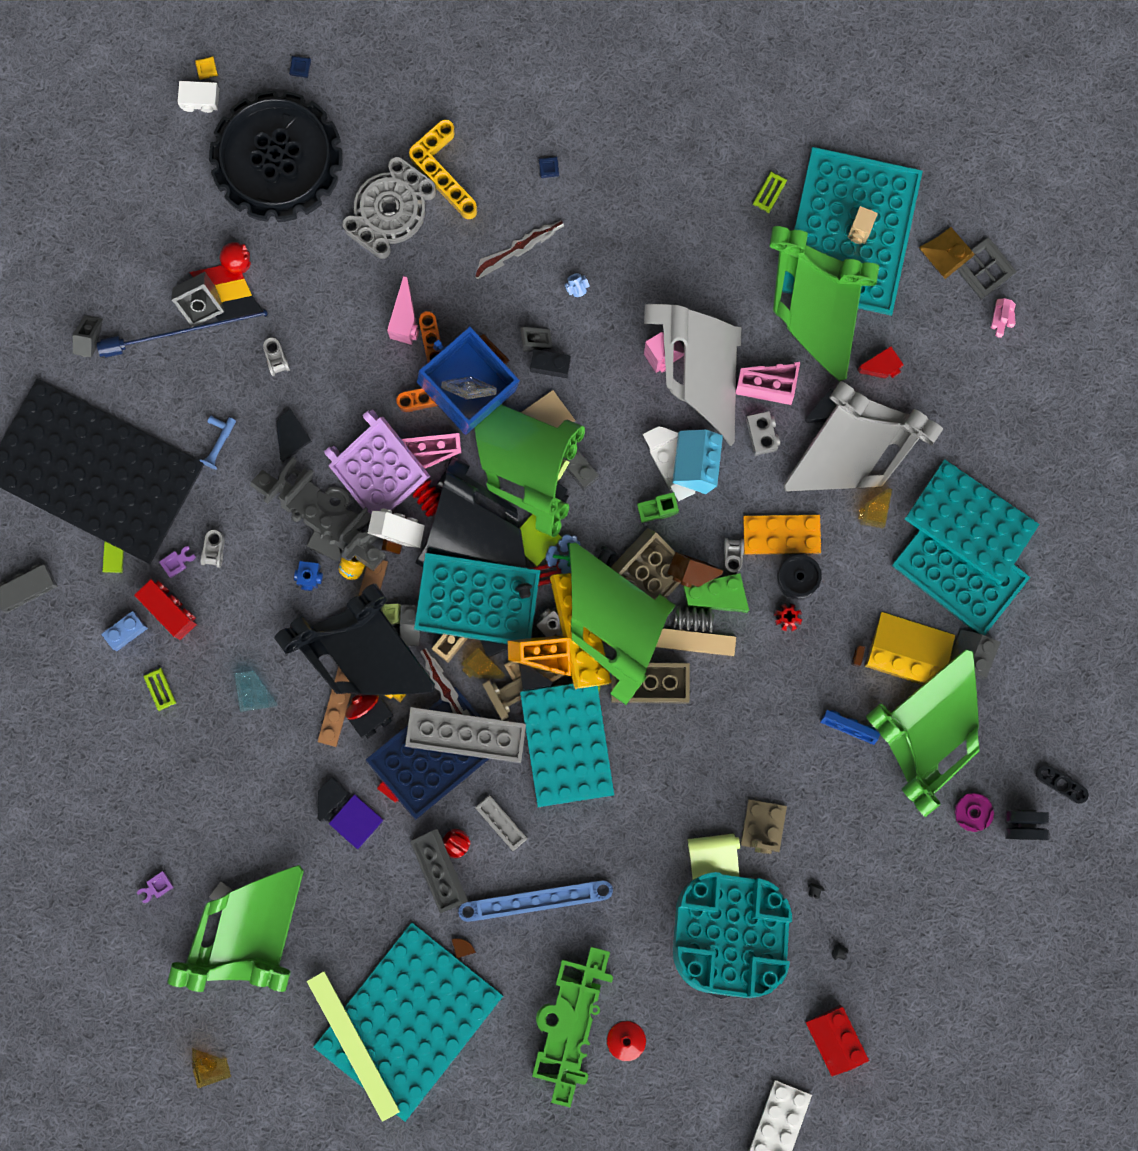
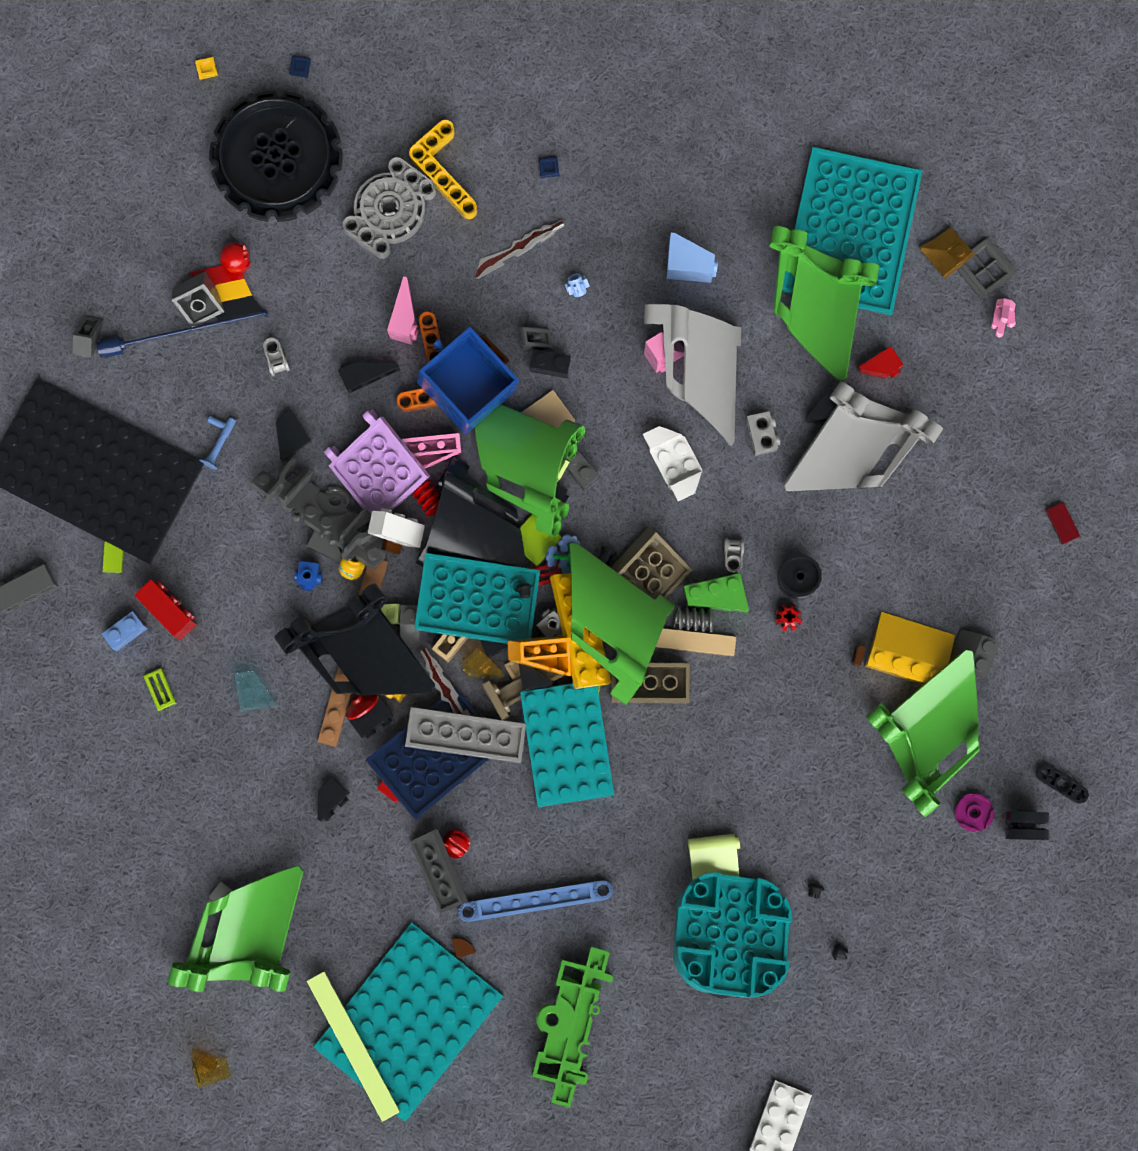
(157, 886): medium lavender plate -> none
(174, 563): medium lavender plate -> none
(198, 96): white brick -> none
(213, 550): light grey piece -> none
(356, 822): dark purple tile -> none
(364, 373): none -> black slope
(468, 388): clear tile -> none
(501, 823): light grey plate -> none
(626, 1030): red dish -> none
(659, 508): bright green brick -> none
(689, 261): none -> light blue slope
(692, 571): reddish brown slope -> none
(697, 460): medium azure slope -> none
(763, 205): lime tile -> none
(763, 826): dark tan bracket -> none
(769, 383): bright pink wedge -> none
(782, 534): light orange plate -> none
(837, 1041): red slope -> none
(850, 726): blue plate -> none
(862, 225): tan brick -> none
(876, 510): clear yellow slope -> none
(957, 584): teal plate -> none
(972, 522): teal plate -> none
(1062, 523): none -> dark red tile

